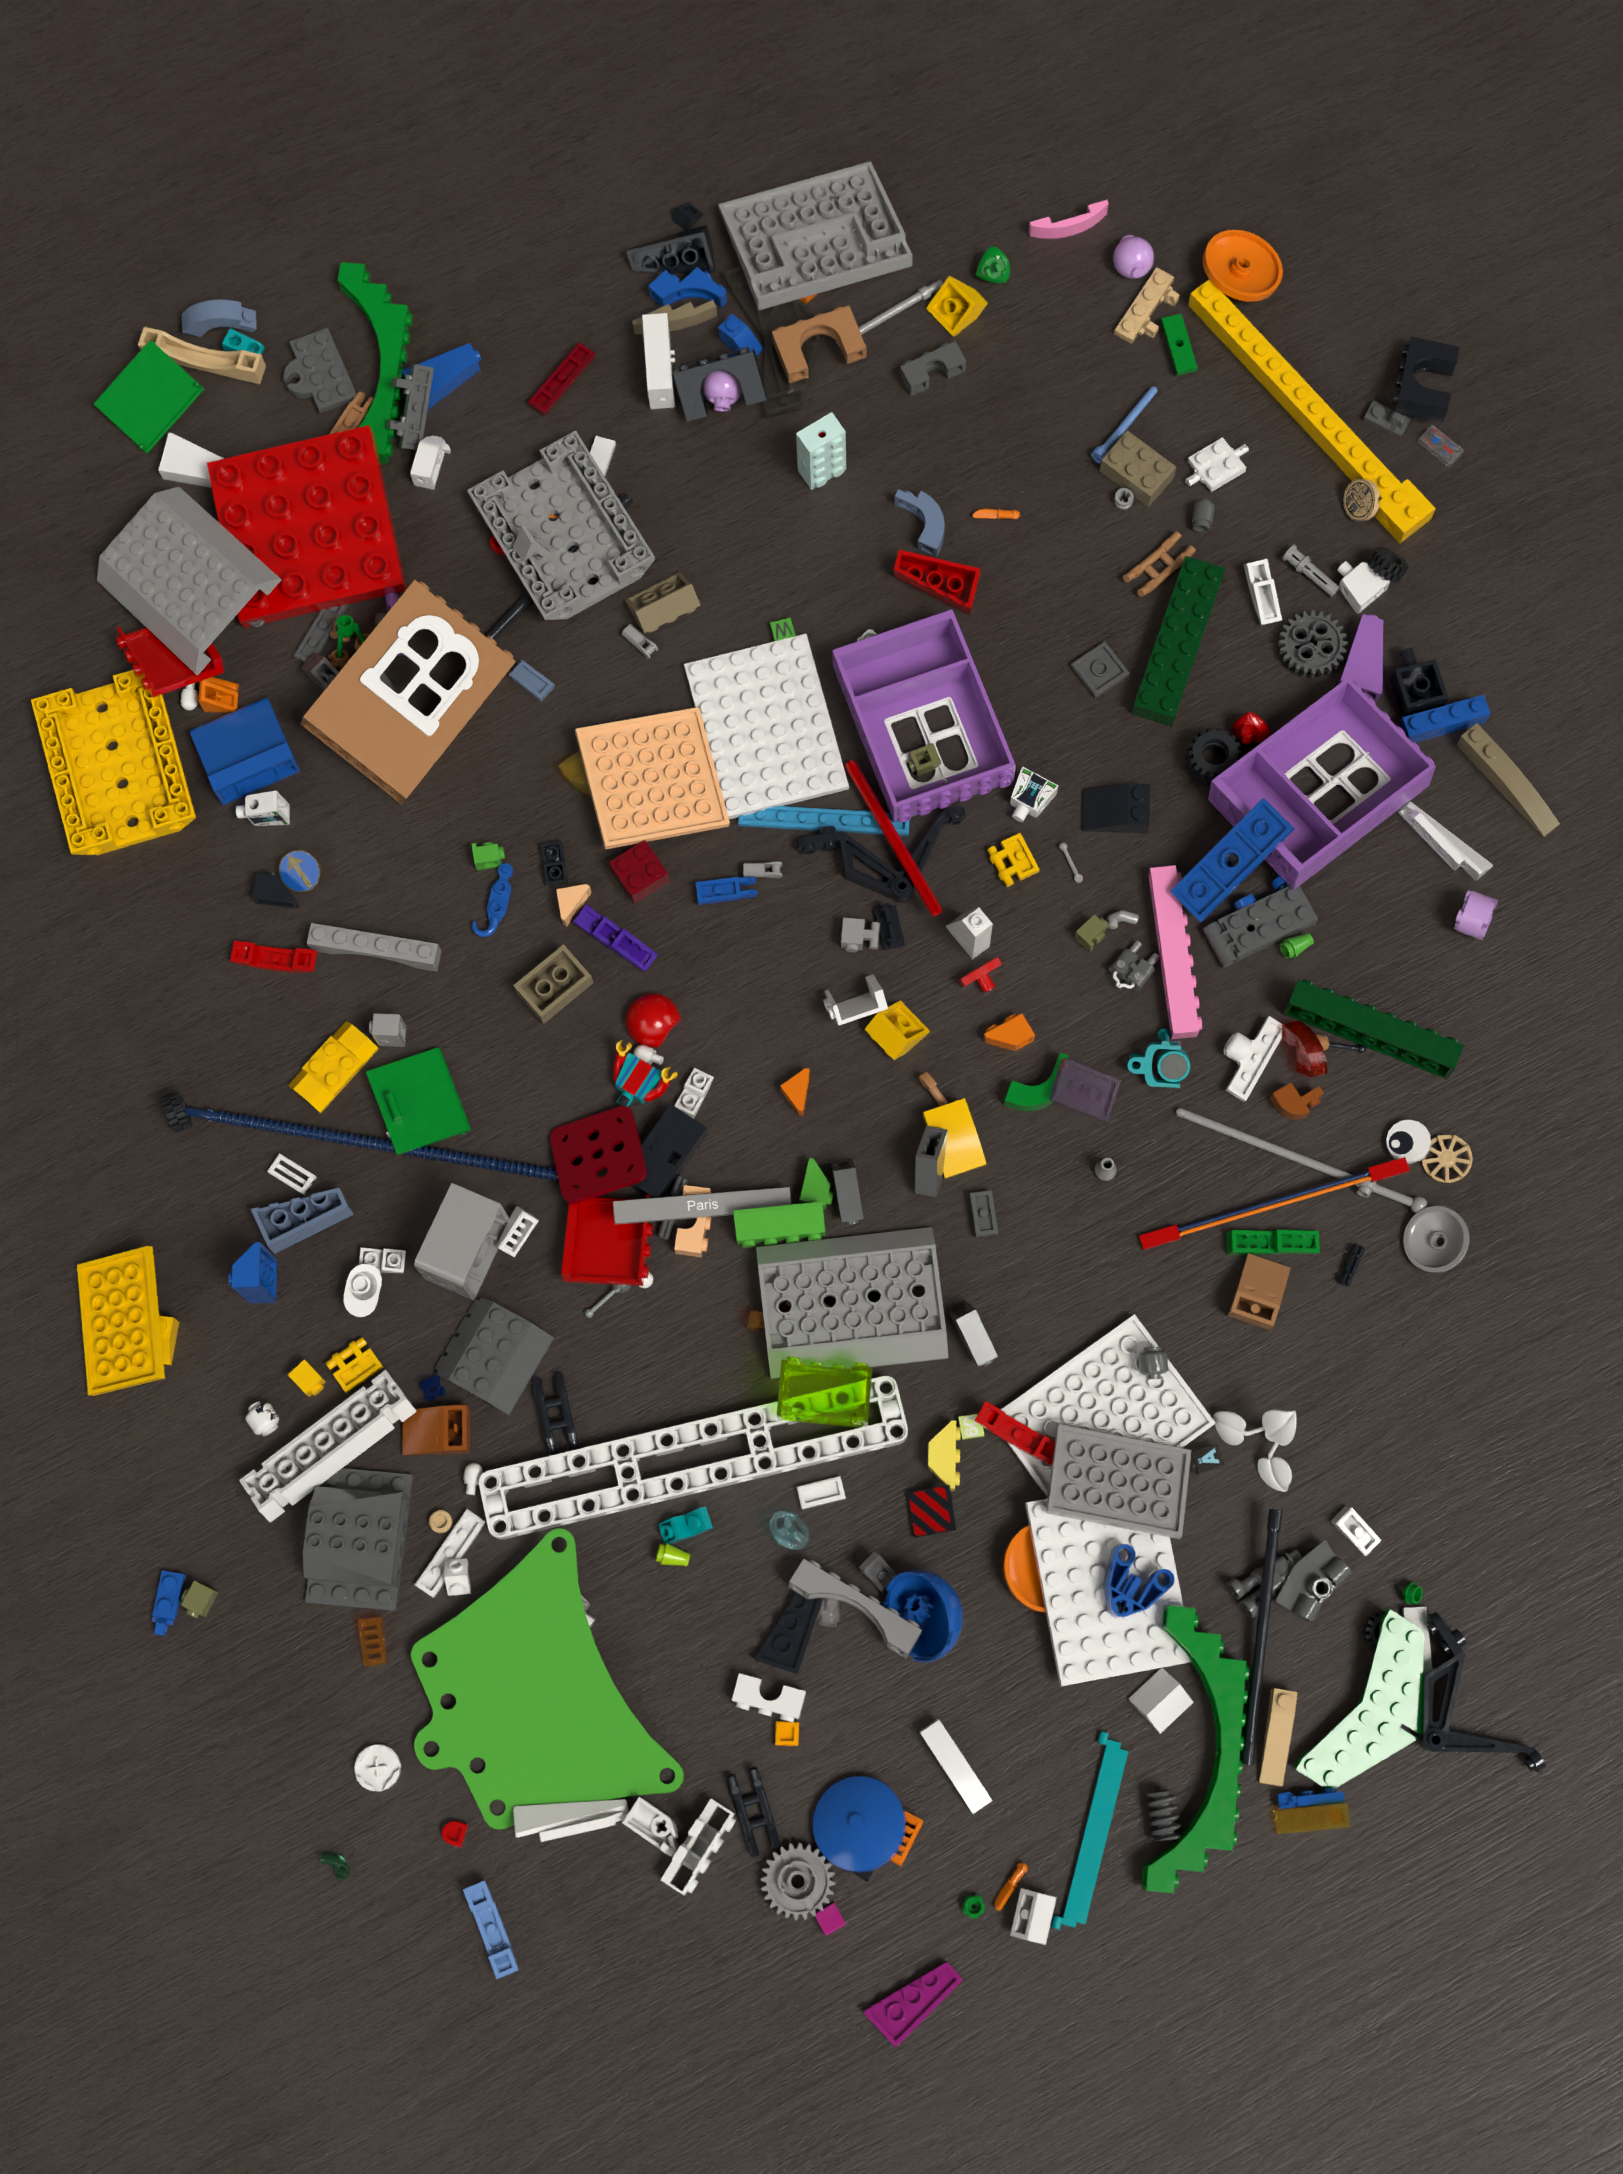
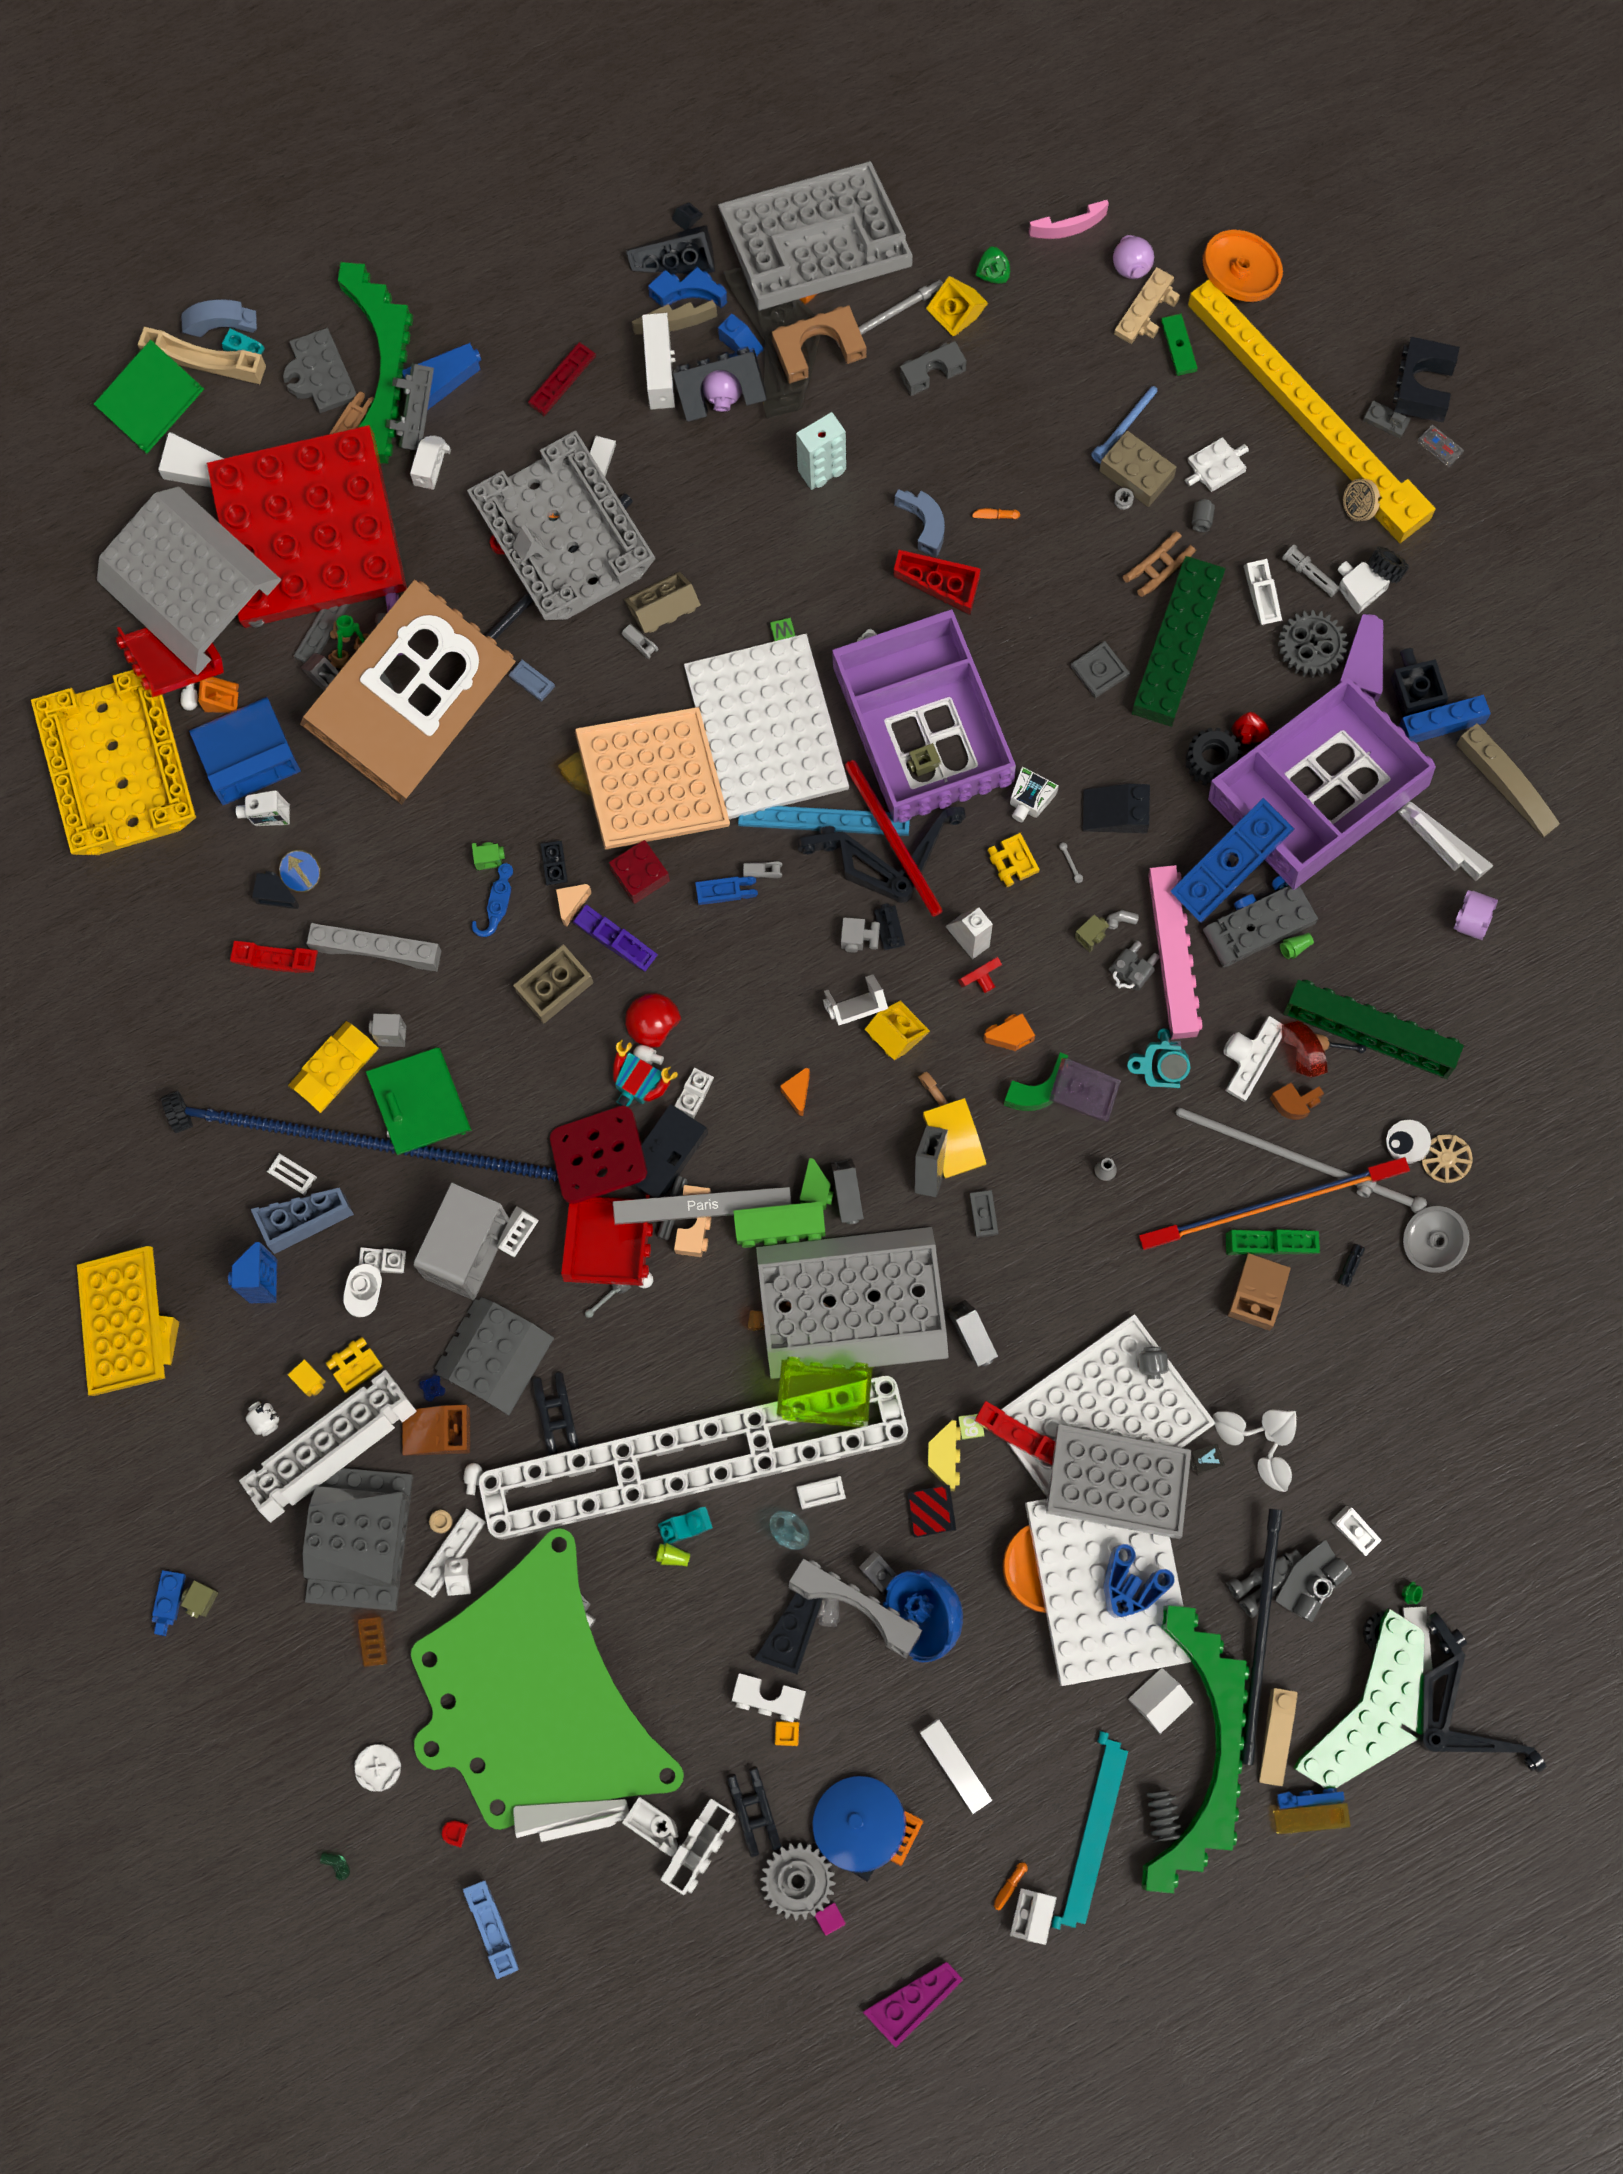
(967, 1909): green plate -> none

